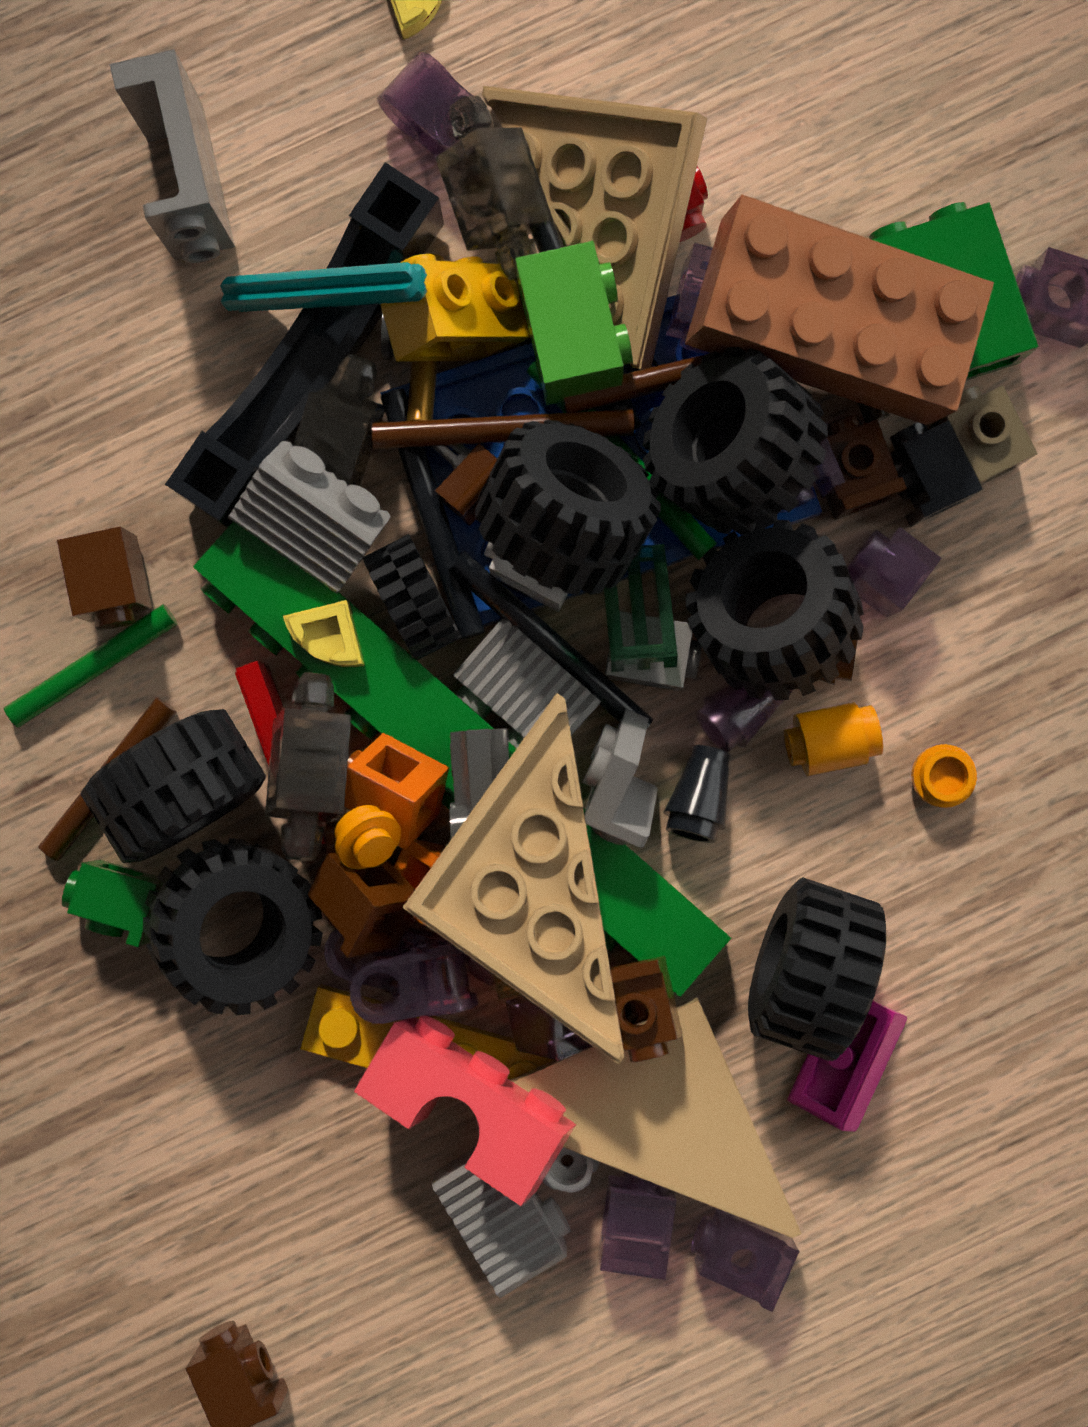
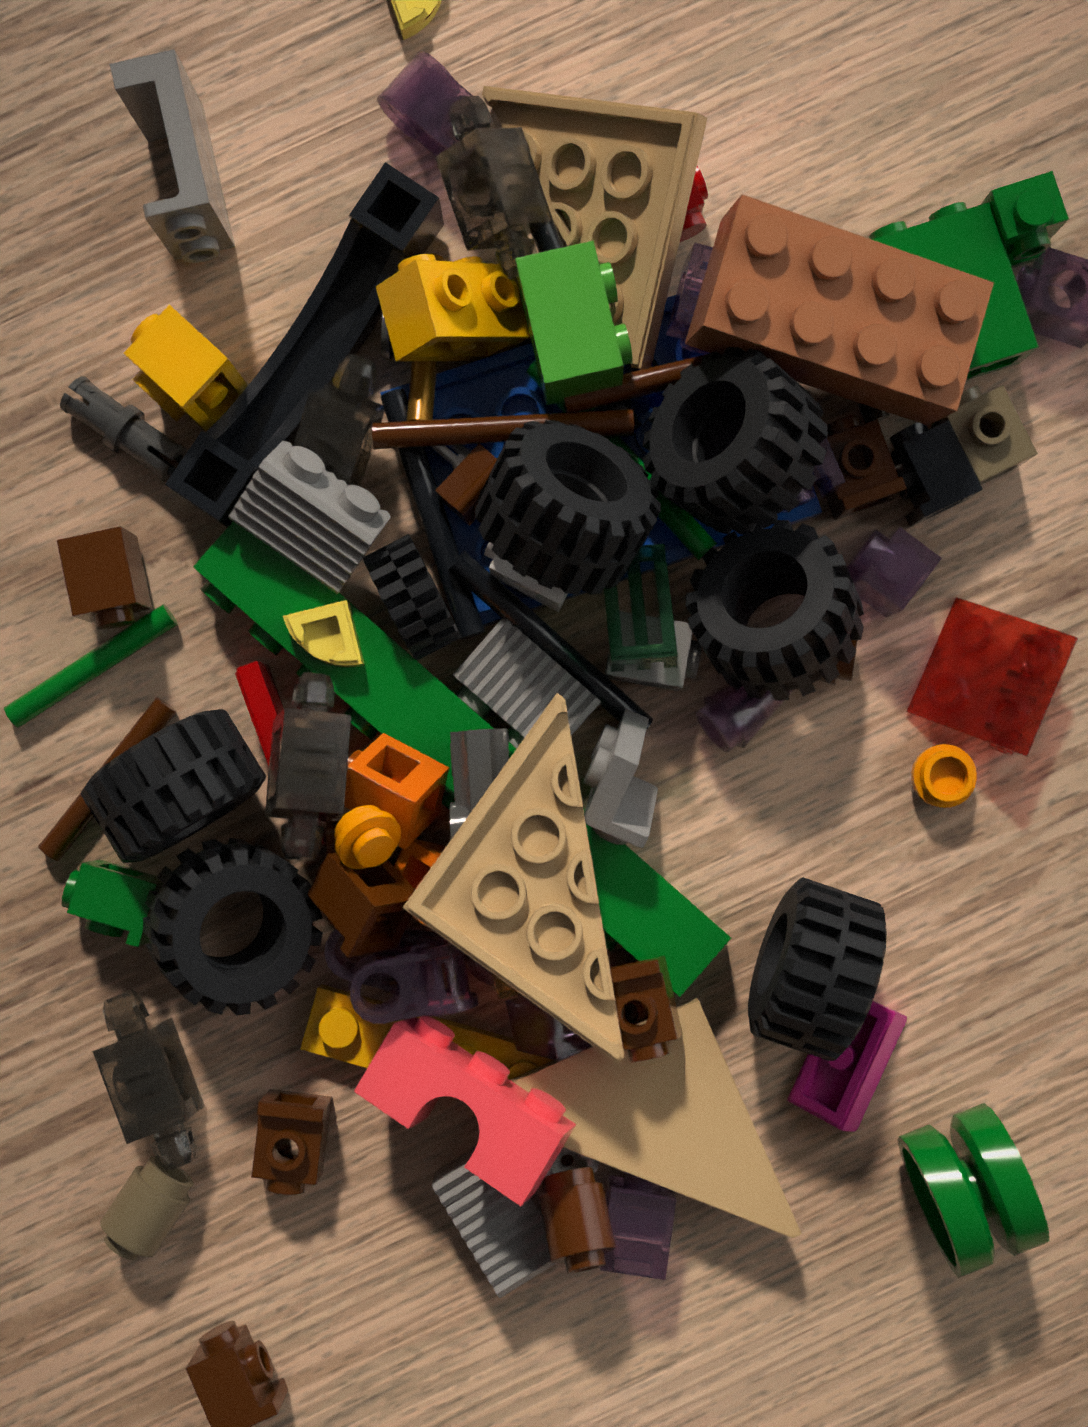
(122, 428): none -> dark grey pin
(146, 1210): none -> dark tan brick
(149, 1080): none -> clear smoke piece
(183, 369): none -> yellow brick
(294, 1117): none -> reddish brown brick
(325, 287): teal axle -> none
(576, 1219): none -> reddish brown brick
(700, 796): black cone -> none
(767, 1269): clear purple brick -> none
(833, 738): light orange brick -> none
(973, 1189): none -> green wheel
(992, 676): none -> clear red hinge
(1028, 216): none -> green brick

